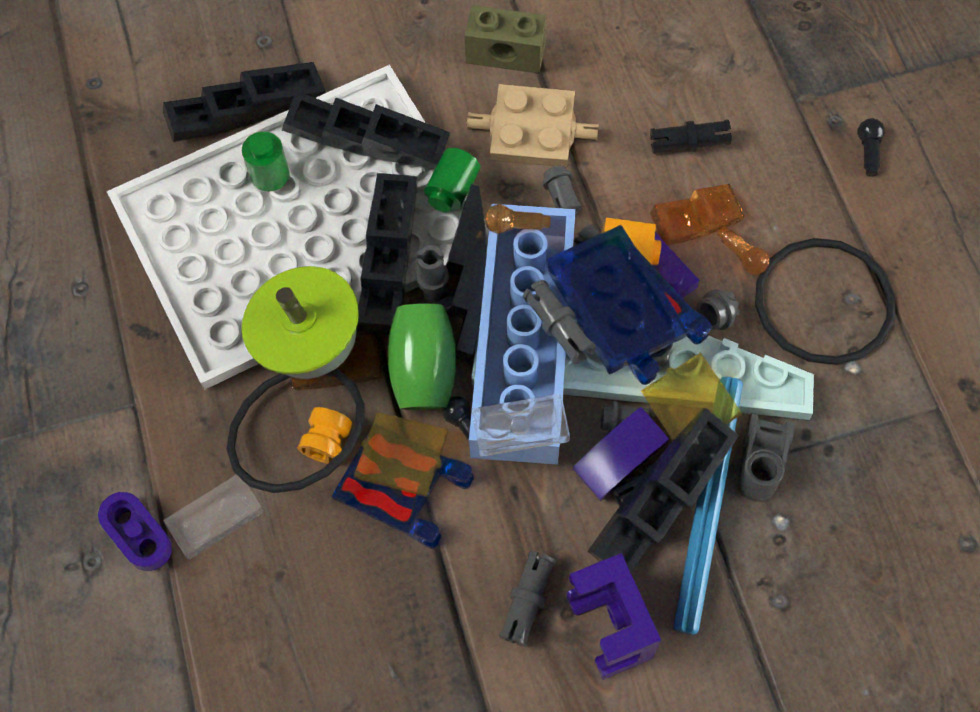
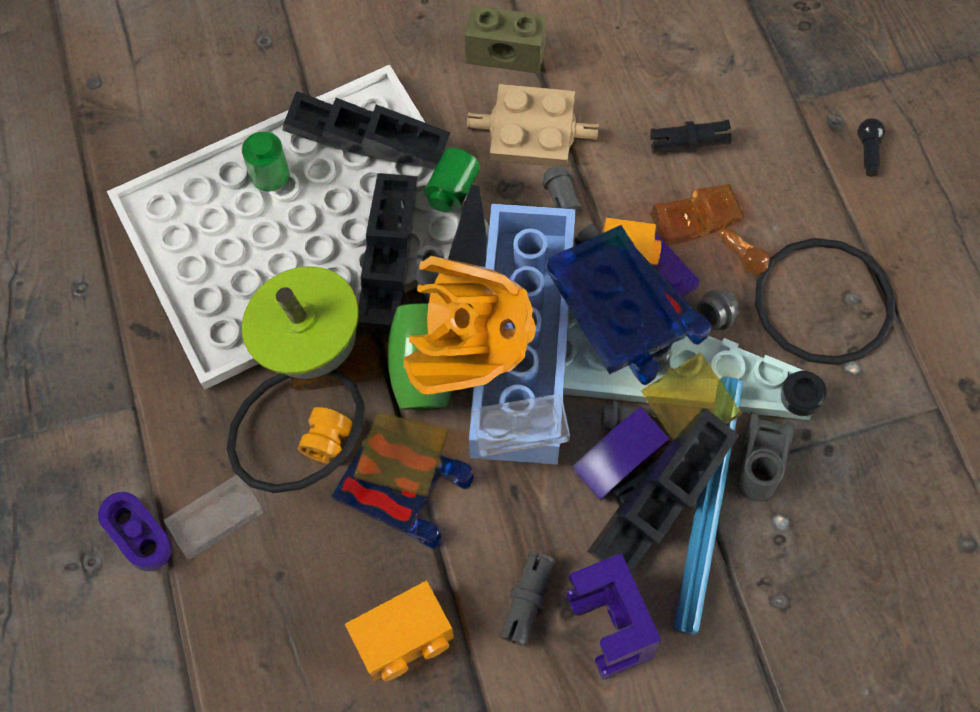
(238, 104): black slope -> none
(401, 632): none -> light orange brick
(458, 414): black piece -> none
(467, 327): none -> light orange piece
(501, 219): clear orange piece -> none
(559, 322): dark grey pin -> none
(803, 393): none -> black tile

